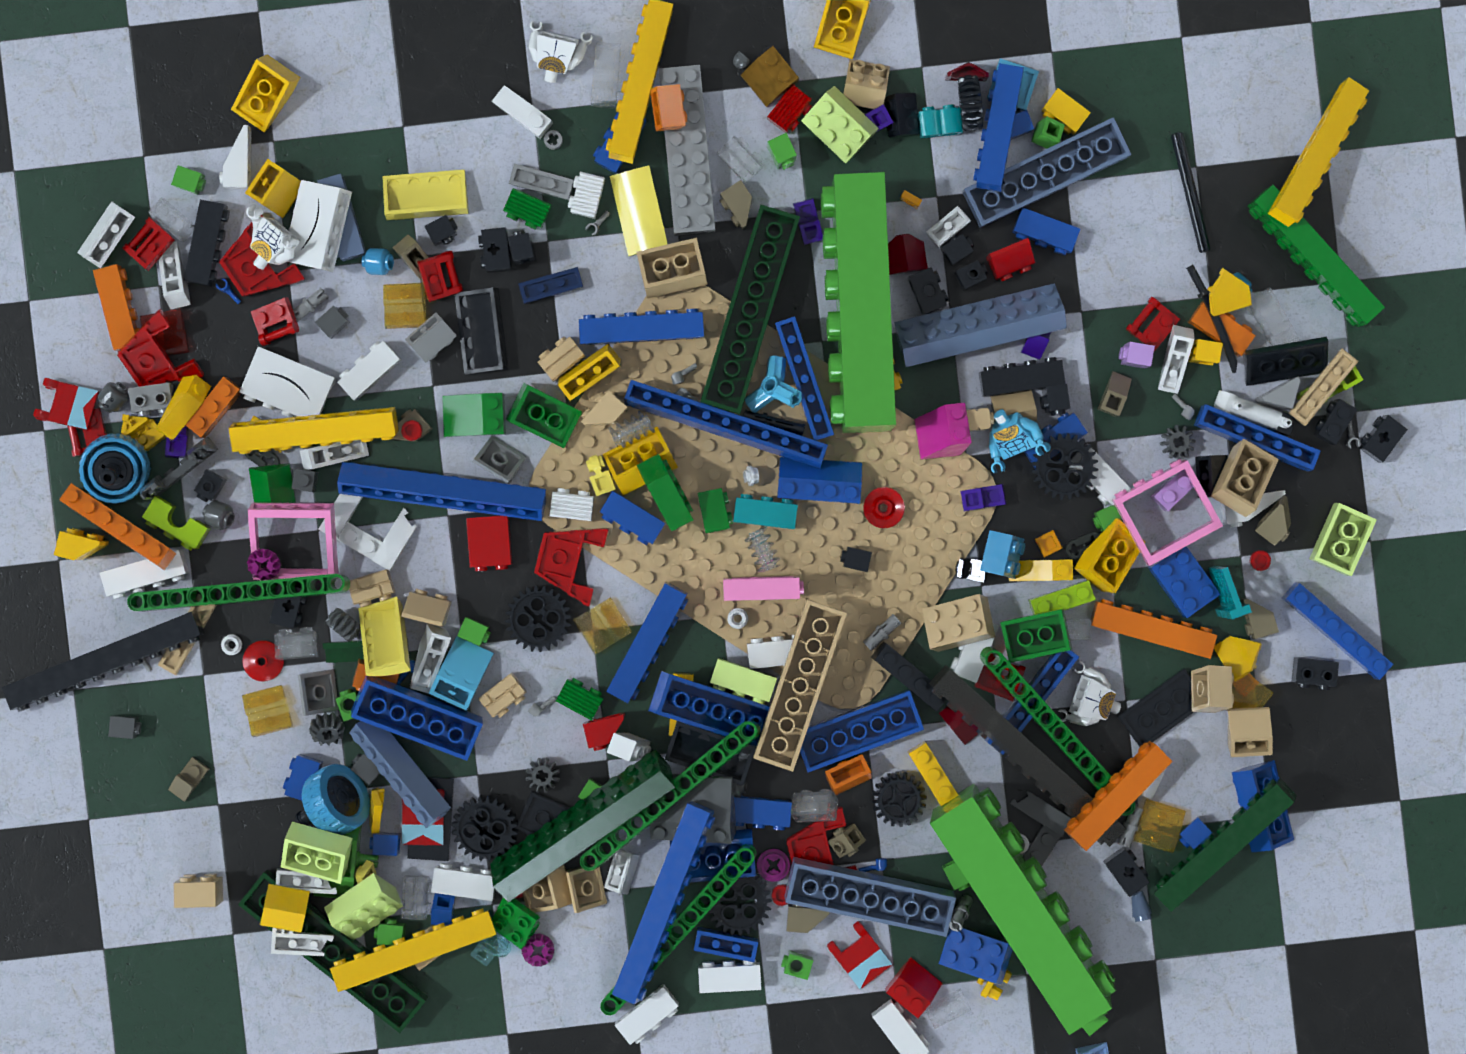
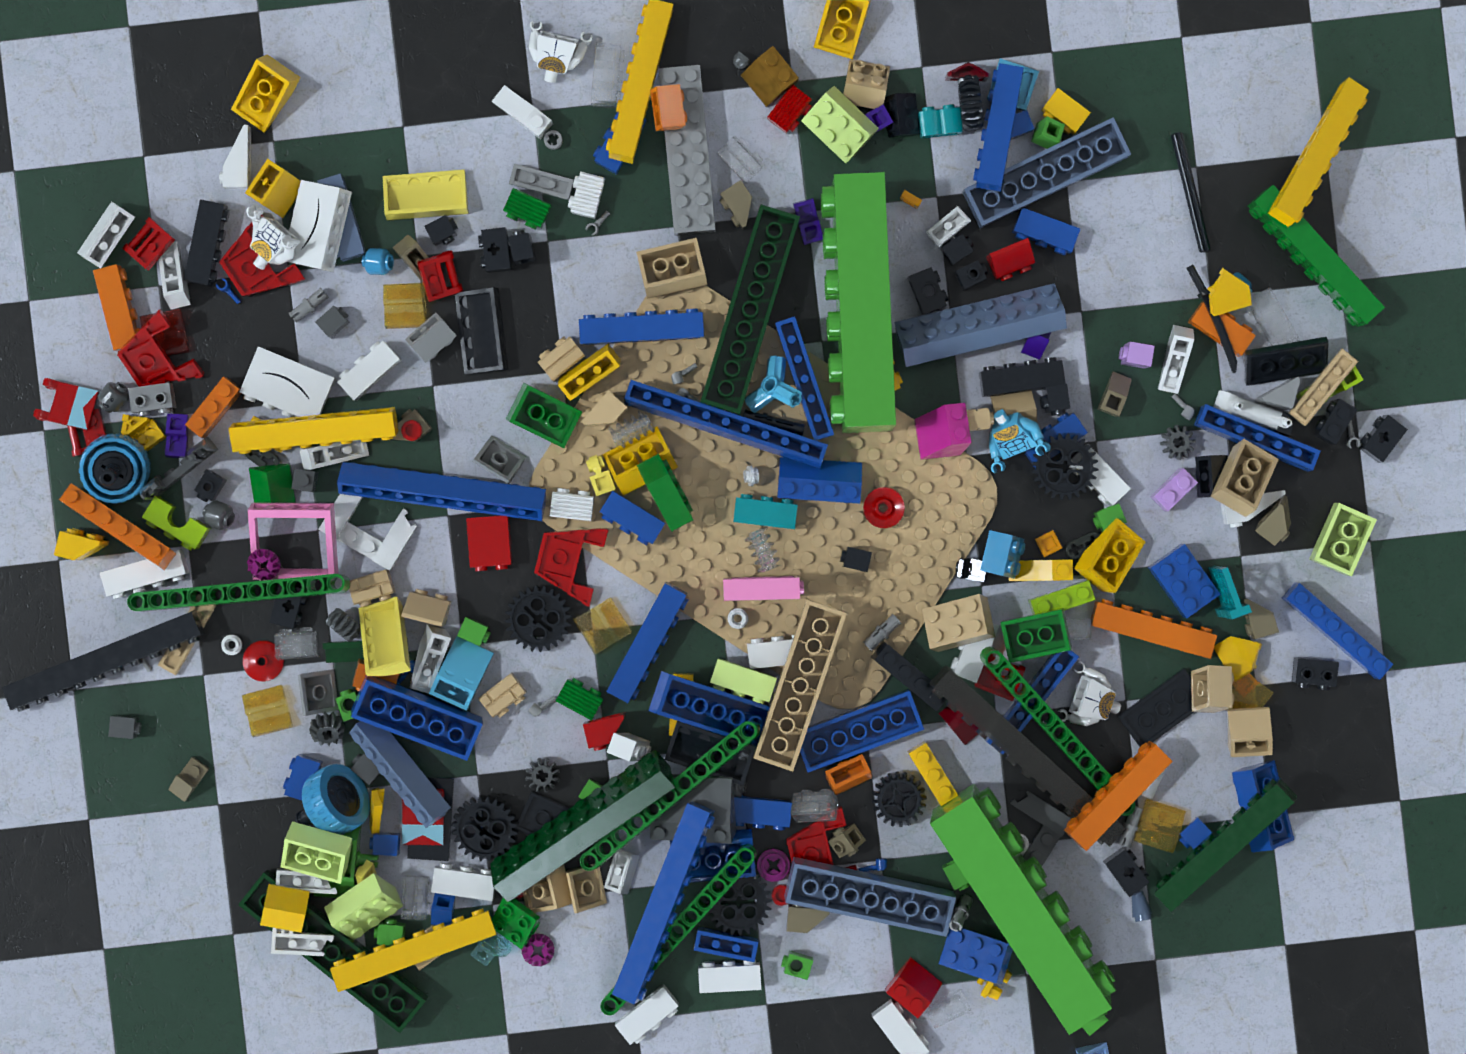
(172, 219): clear brick -> none
(183, 405): yellow slope -> none
(188, 180): bright green brick -> none
(198, 891): tan brick -> none
(271, 315): red plate -> none
(474, 414): green slope -> none
(550, 285): dark blue plate -> none
(638, 210): light yellow slope -> none
(714, 510): green brick -> none
(782, 151): bright green brick -> none
(862, 959): red flag -> none
(906, 254): dark red slope -> none
(983, 497): dark purple slope -> none
(1157, 477): bright pink window -> none
(1158, 328): red plate -> none
(1205, 352): yellow panel -> none
(1260, 560): red tile -> none

